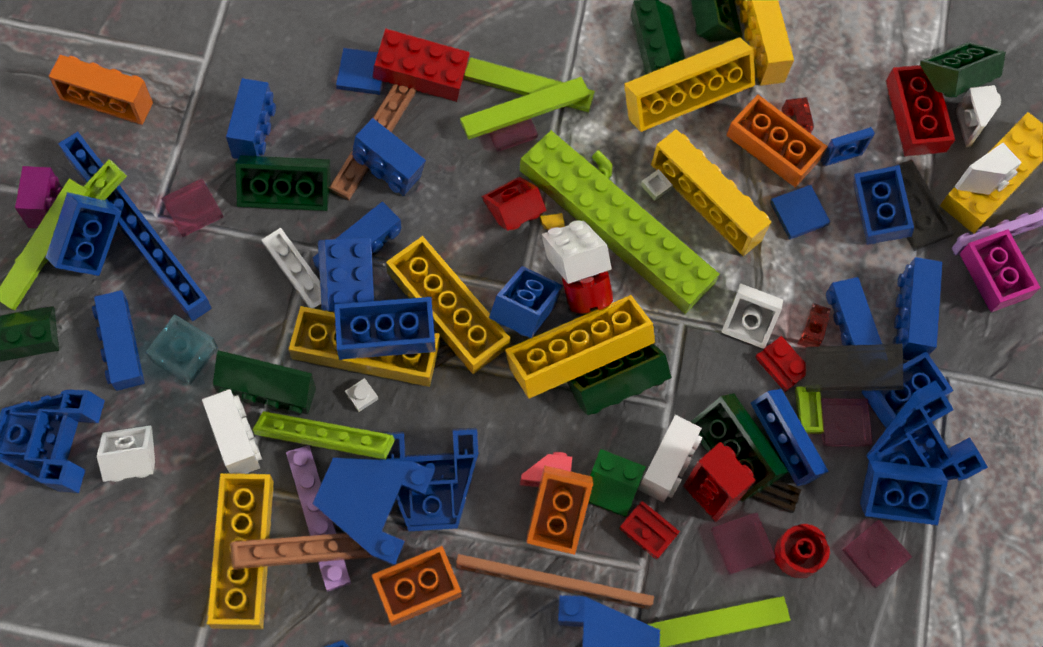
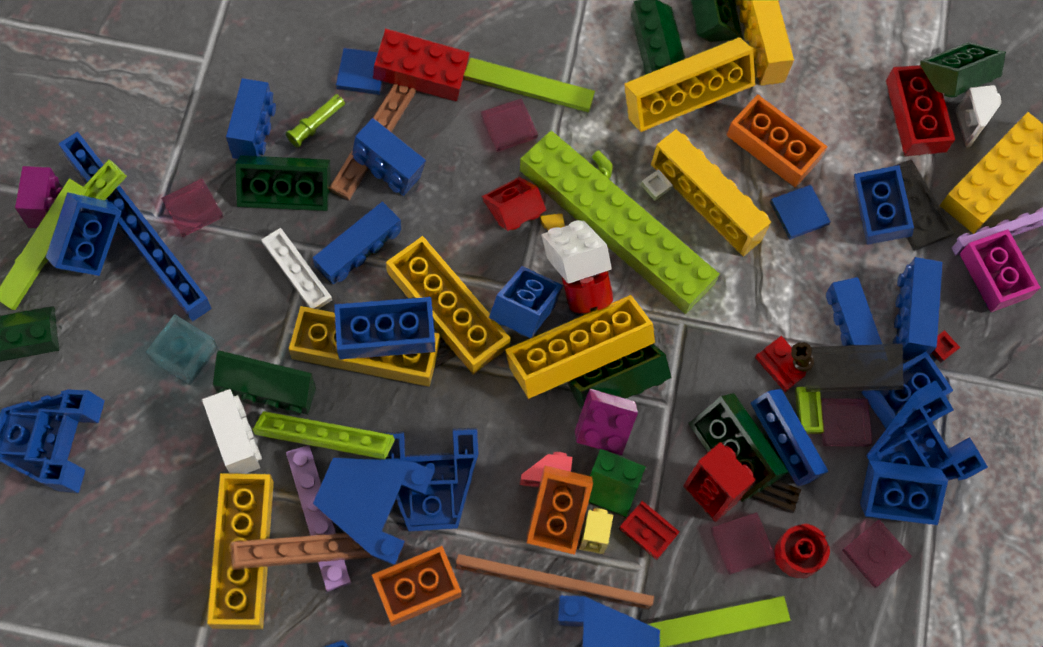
(101, 89): orange brick -> none
(118, 339): blue brick -> none
(126, 454): white slope -> none
(308, 126): none -> lime pin
(345, 271): blue brick -> none
(361, 395): white plate -> none
(524, 108): lime tile -> none
(596, 531): none -> light yellow brick
(606, 422): none -> magenta brick
(671, 459): white brick -> none
(752, 316): white slope -> none
(799, 111): clear red leg -> none
(802, 356): none -> dark brown bush
(815, 326): clear red leg -> none
(847, 146): blue tile -> none
(945, 347): none -> red plate
(990, 172): white slope -> none

